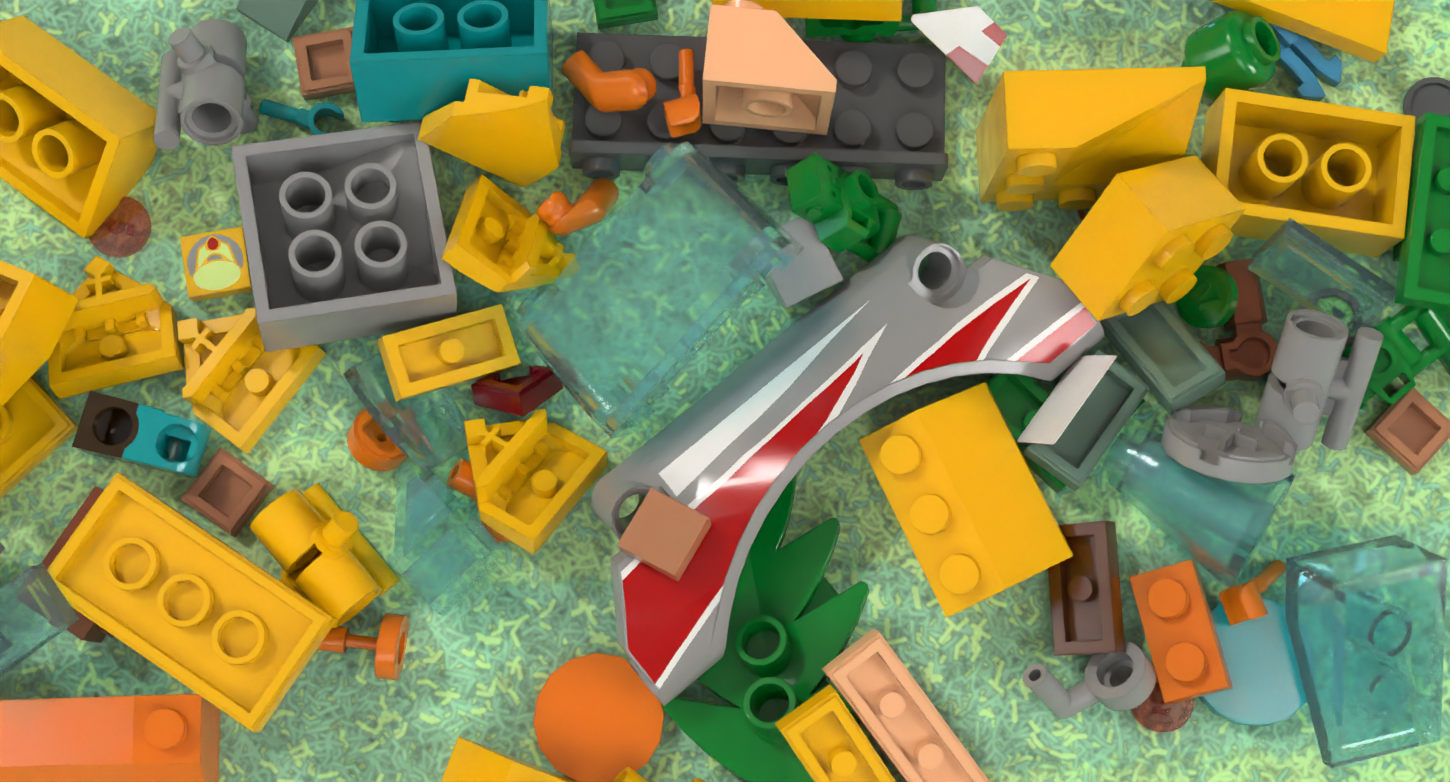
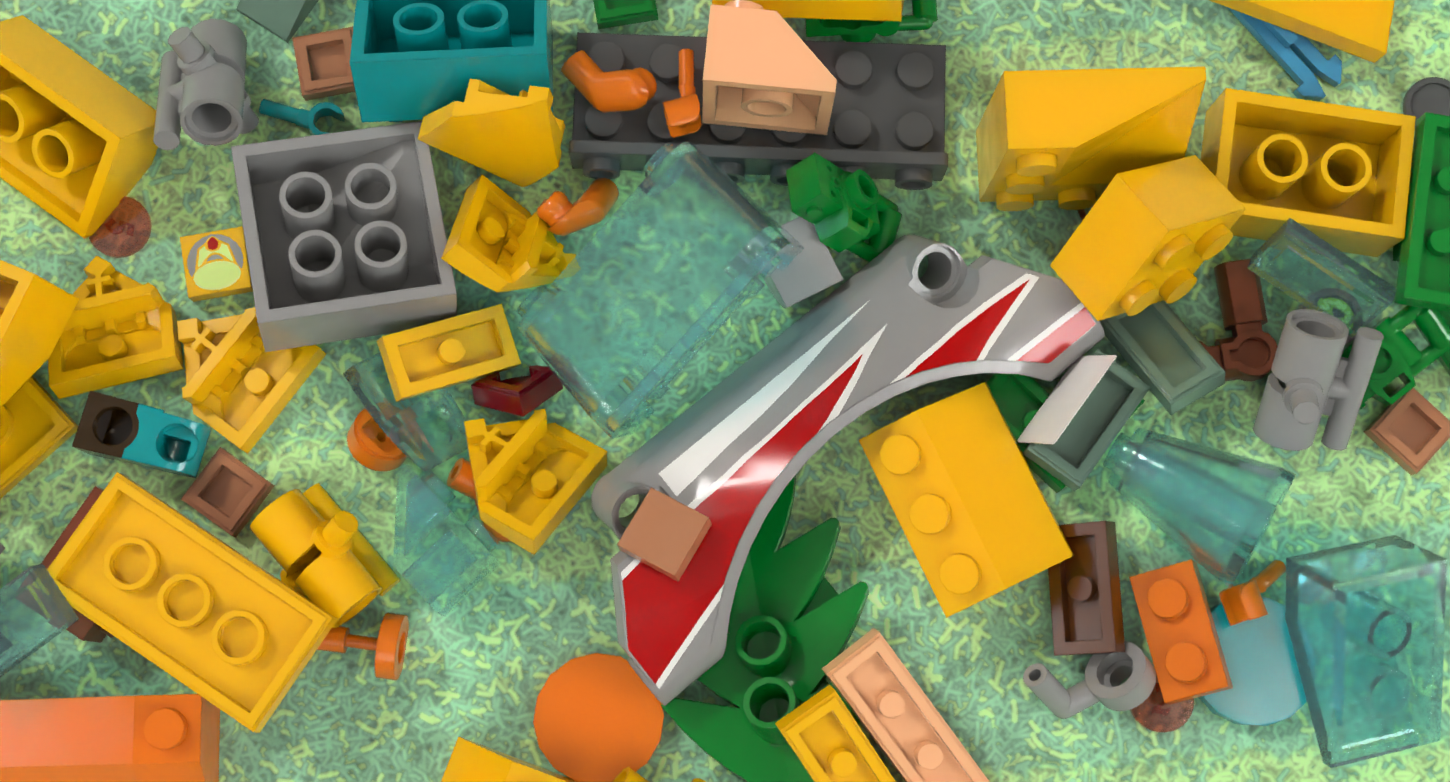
(963, 36): white sticker -> none
(1211, 299): green piece -> none
(1225, 448): light grey tile -> none
(1235, 51): green head -> none

